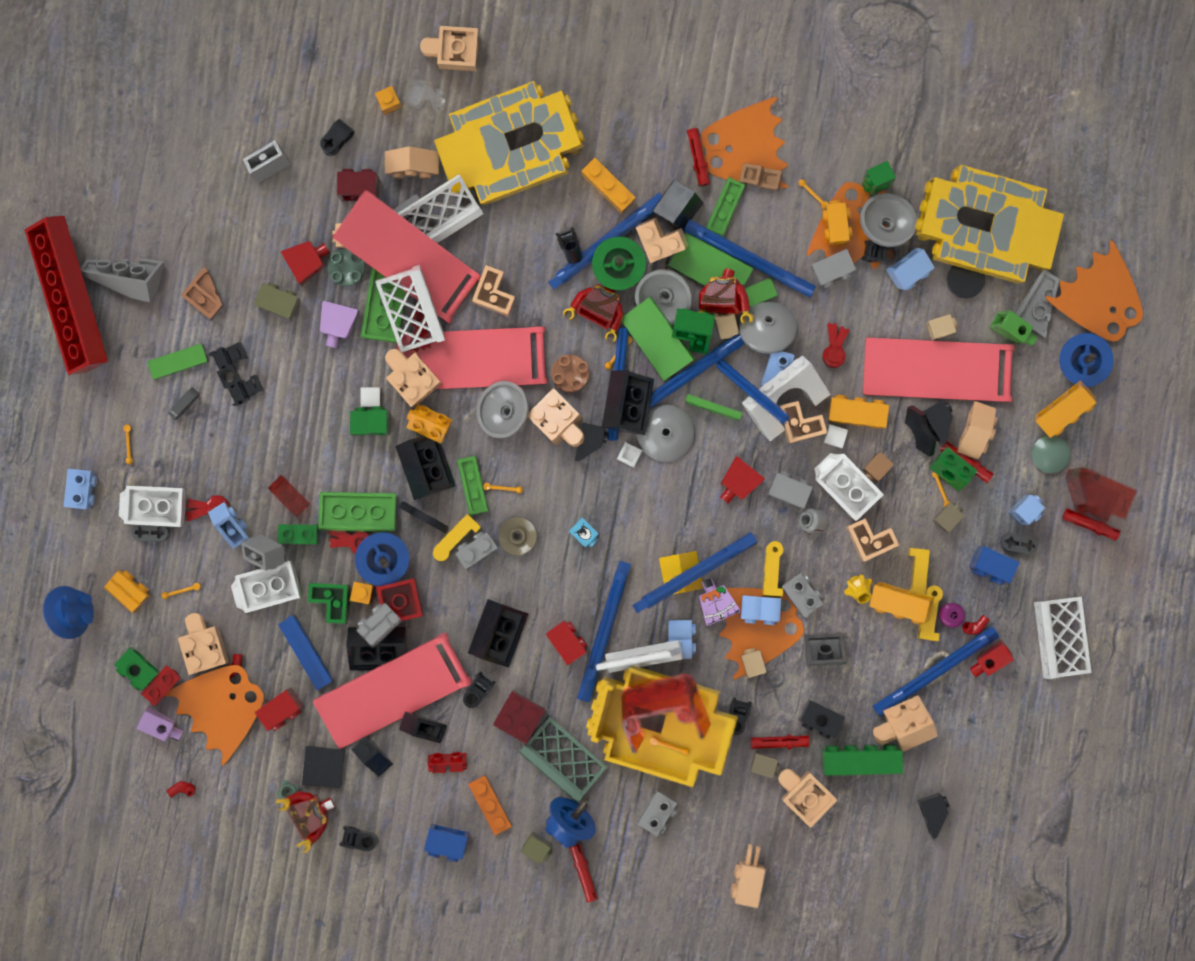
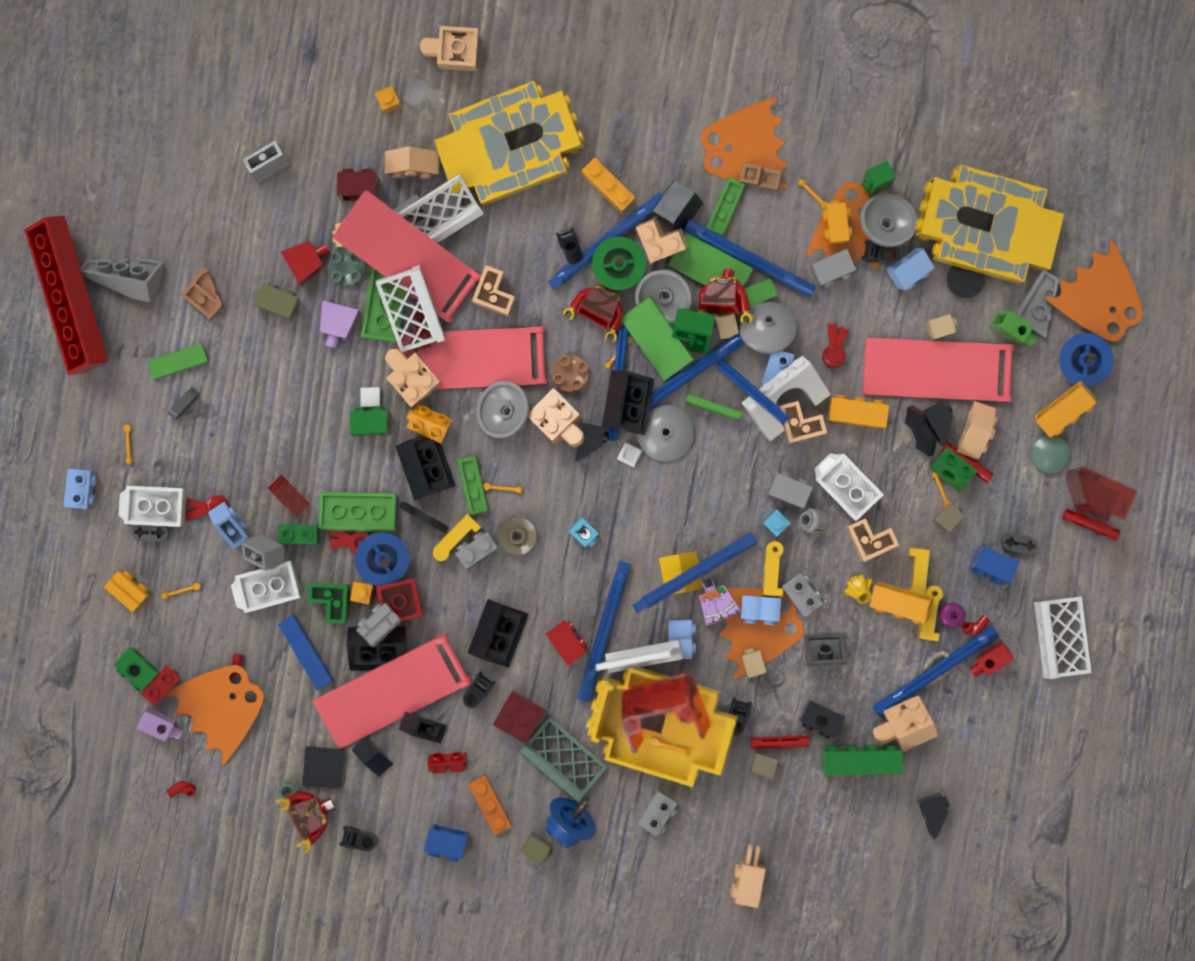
(68, 611): blue piece -> none
(200, 646): light nougat brick -> none
(237, 390): black piece -> none
(279, 709): red brick -> none
(338, 135): black piece -> none
(580, 864): red pin -> none
(700, 165): red pin -> none
(739, 480): red torso -> none
(776, 523): none -> medium azure brick
(805, 795): light nougat brick -> none
(835, 436): white tile -> none
(877, 467): medium nougat brick -> none
(1027, 509): light blue brick -> none

